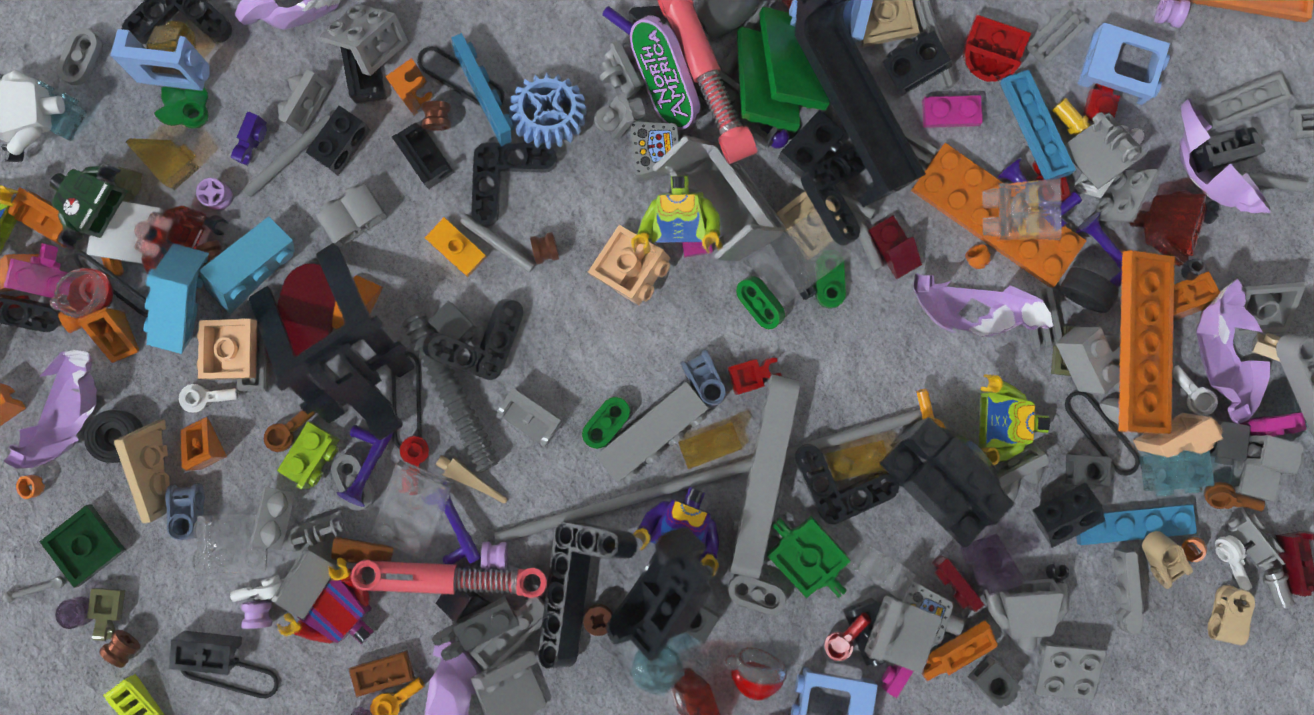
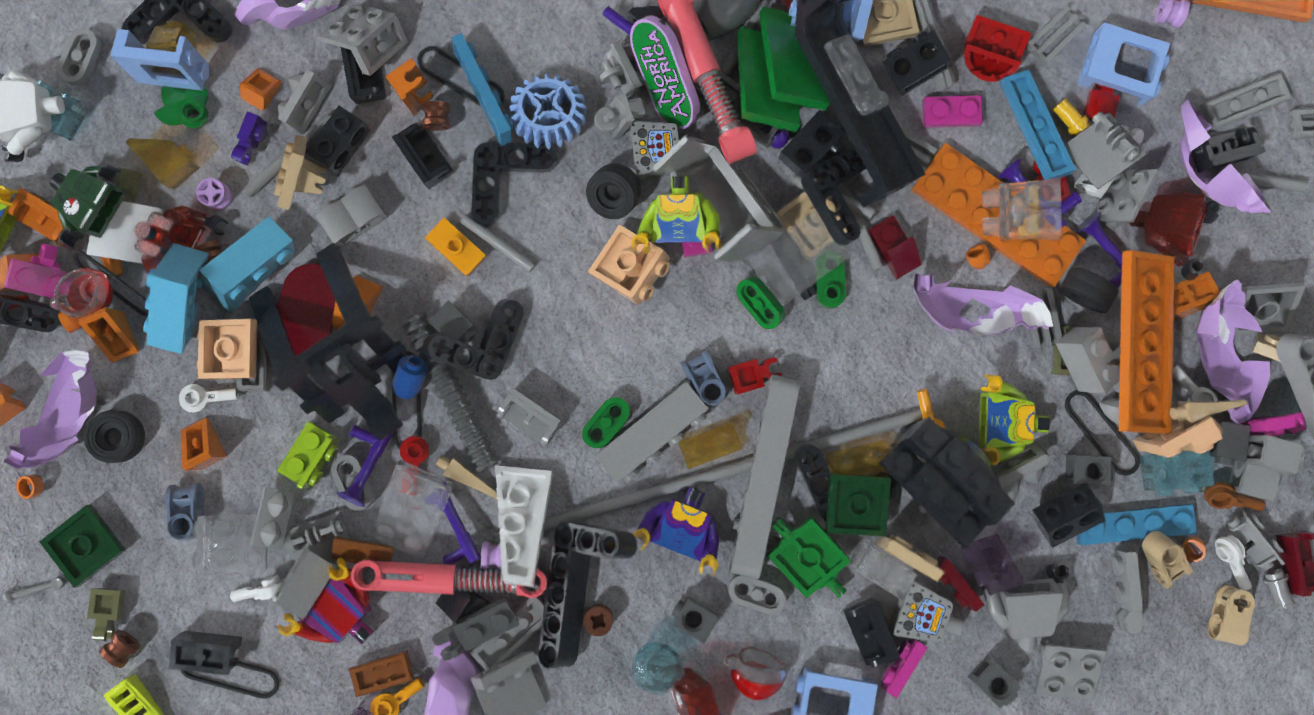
(68, 616): clear purple wheel -> none
(143, 465): tan wing -> none
(256, 614): lavender wheel -> none
(259, 89): none -> orange slope
(280, 436): dark orange plate -> none
(297, 173): none -> tan plate
(409, 376): none -> blue brick
(522, 515): none -> white wing
(544, 248): copper wheel -> none
(624, 180): none -> black tyre
(664, 595): black piece -> none
(840, 644): plate -> none
(855, 75): none -> clear plate
(858, 504): none -> dark green plate
(903, 634): light grey bracket -> none
(918, 560): none -> tan plate
(960, 651): orange hinge -> none
(1197, 410): none -> tan piece

